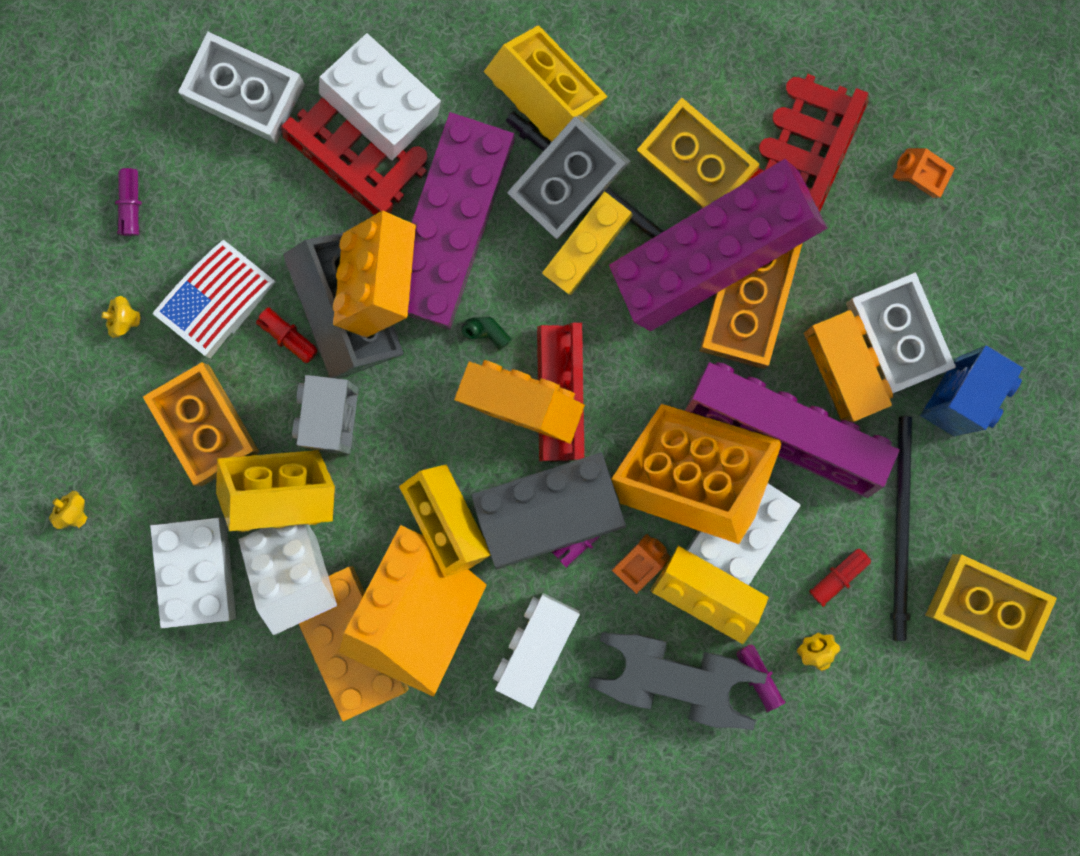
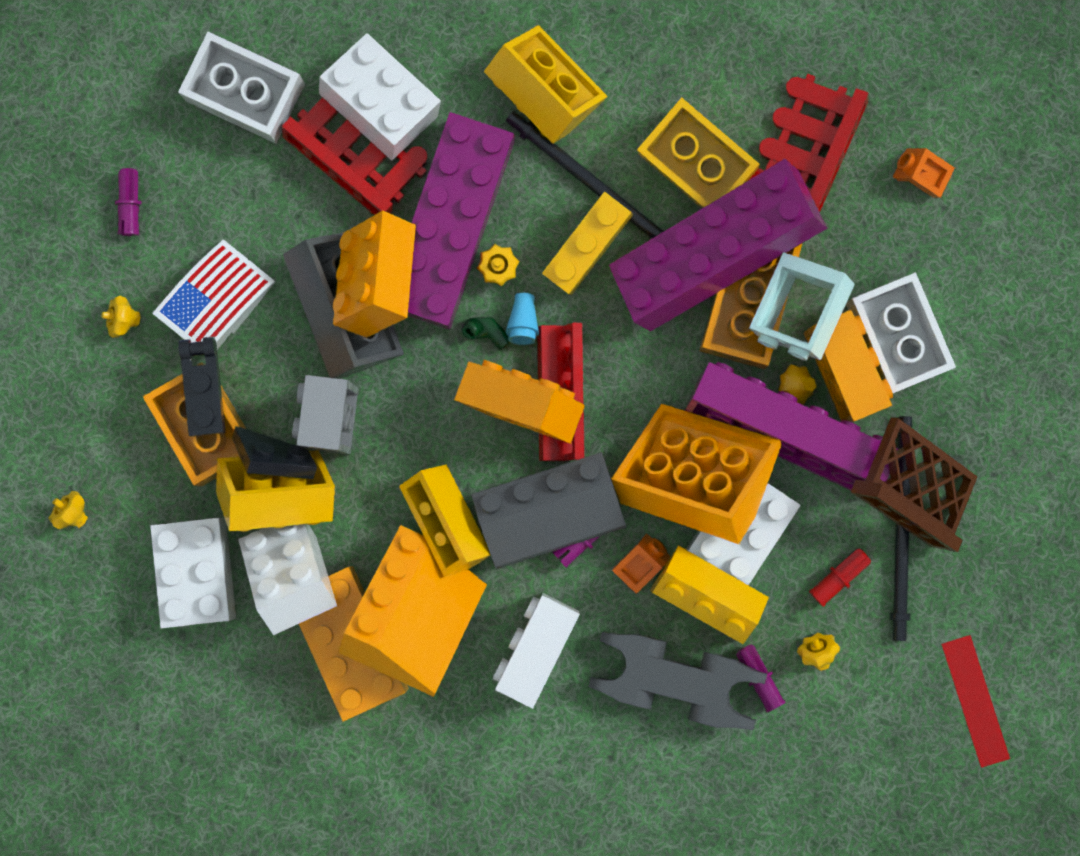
(202, 387): none -> black plate
(272, 456): none -> black wing
(286, 335): red axle -> none
(498, 264): none -> yellow piece
(522, 323): none -> medium azure cone
(568, 176): light grey brick -> none
(776, 294): none -> light aqua window
(797, 383): none -> yellow piece
(909, 509): none -> reddish brown fence
(973, 392): blue brick -> none
(975, 701): none -> red sticker
(991, 606): yellow brick -> none

